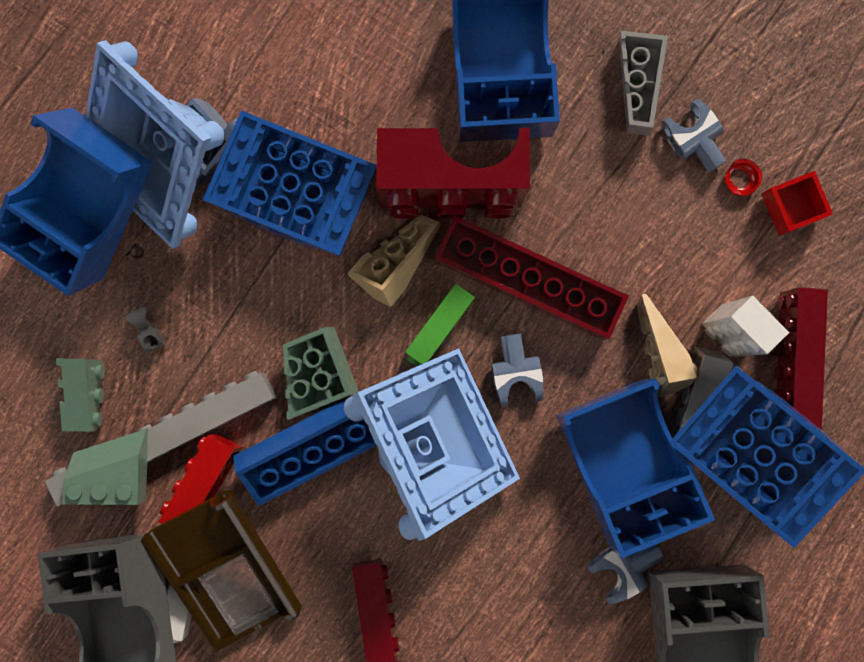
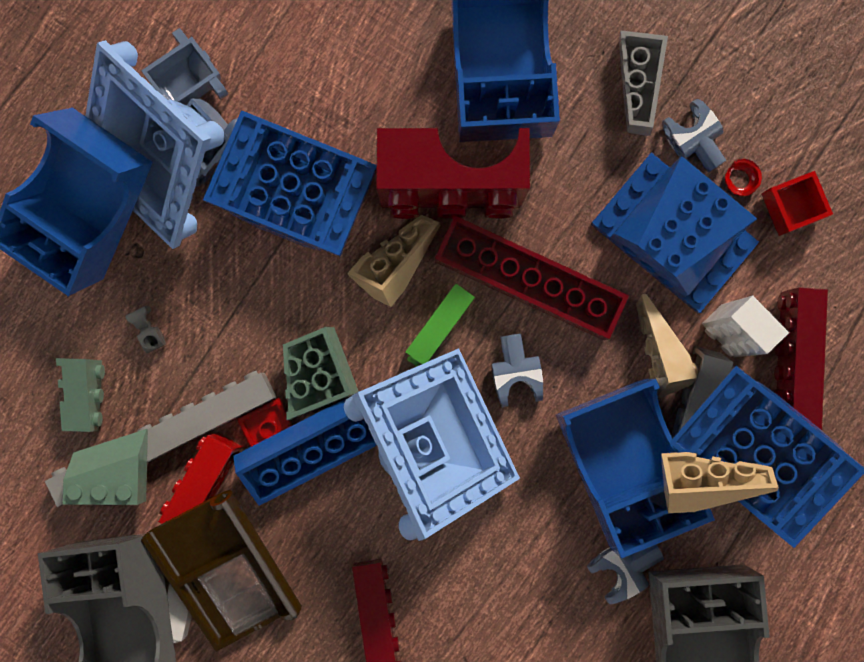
(184, 72): none -> sand blue piece
(264, 422): none -> red tile
(679, 228): none -> blue wedge
(704, 483): none -> tan wedge

